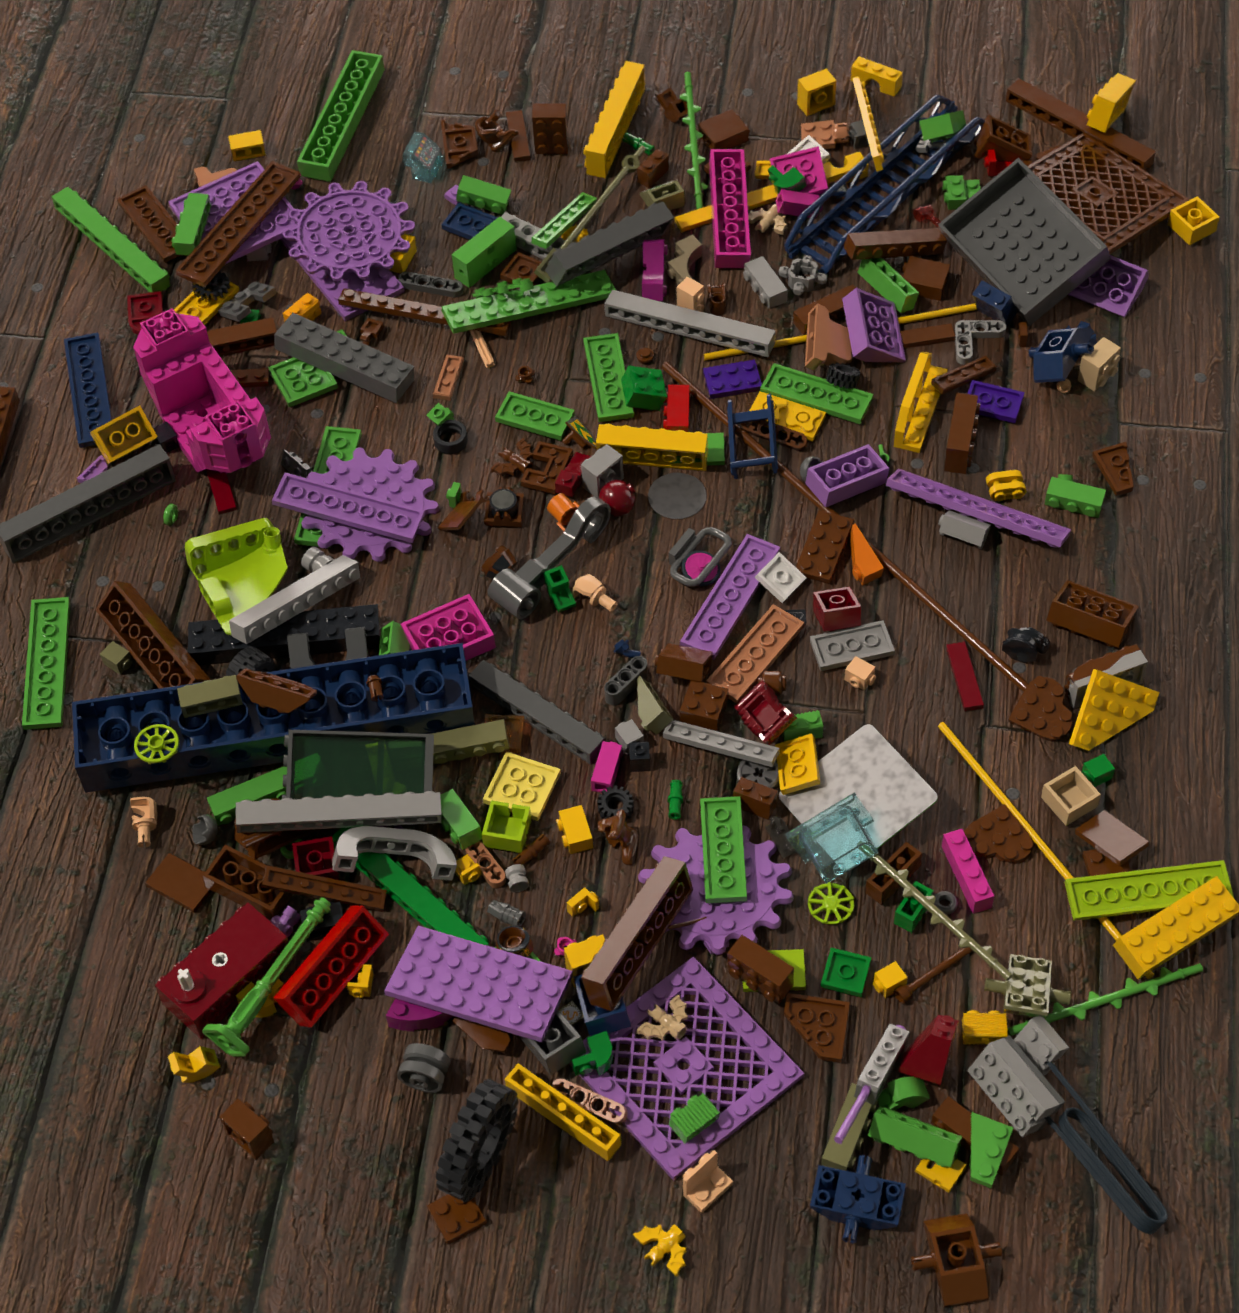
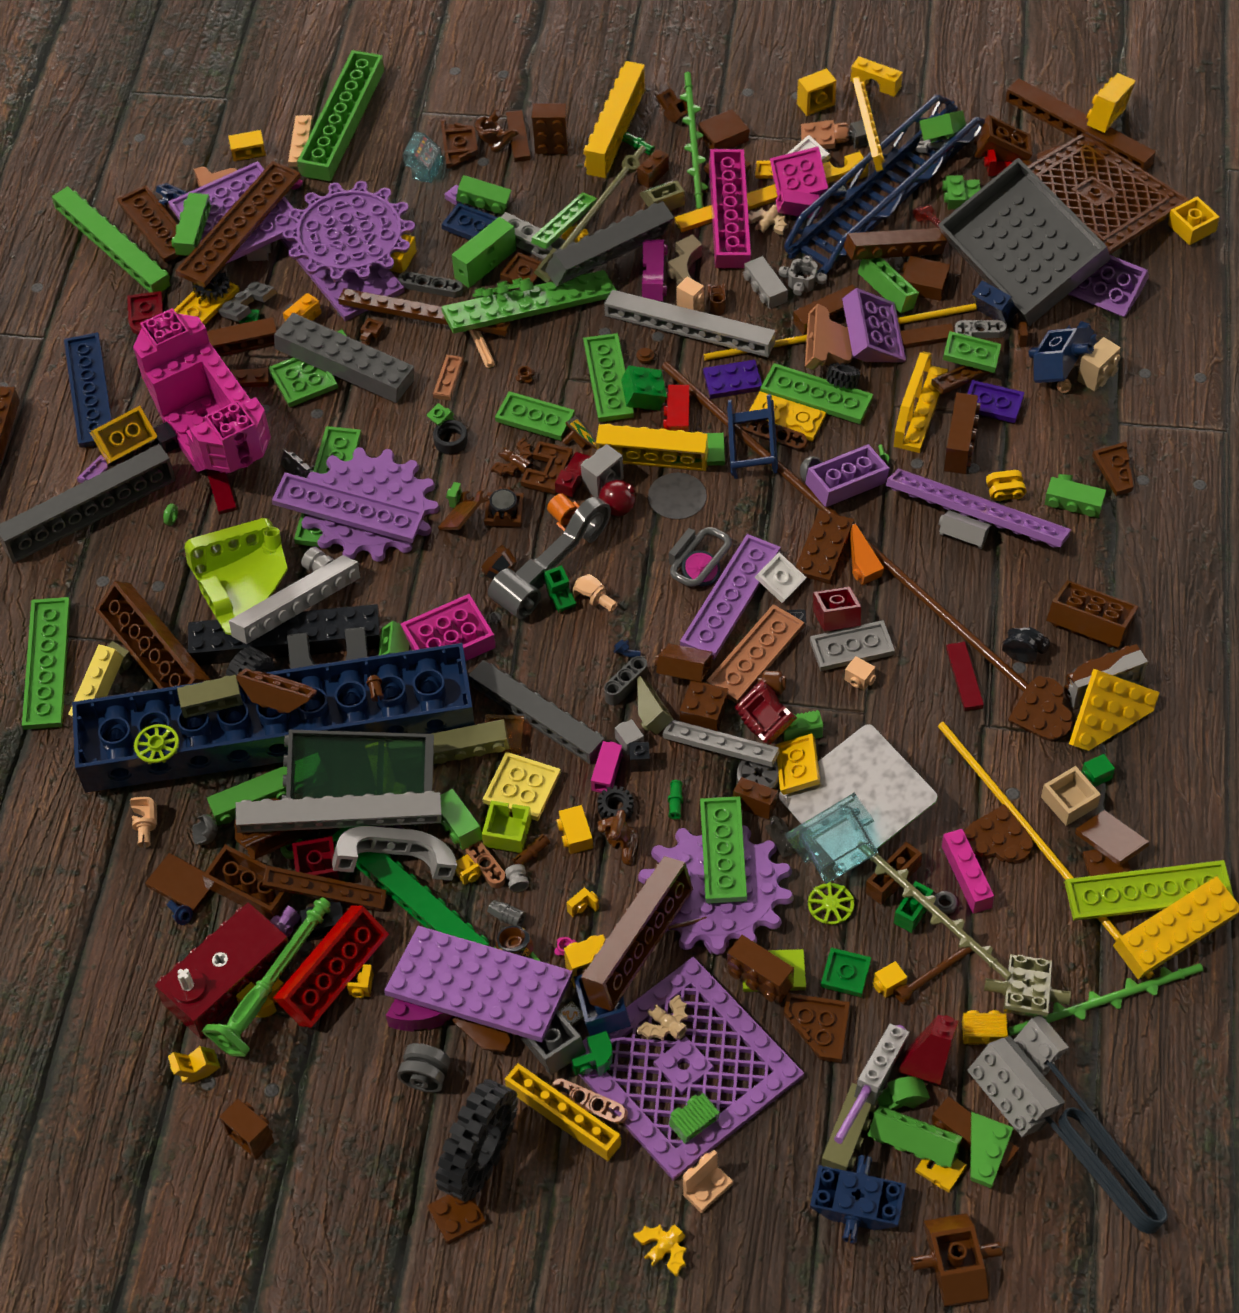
(99, 674): none -> light yellow brick
(168, 192): none -> dark blue plate
(182, 914): none -> dark blue plate
(300, 135): none -> light nougat plate
(792, 180): green brick -> none
(971, 351): none -> bright green plate

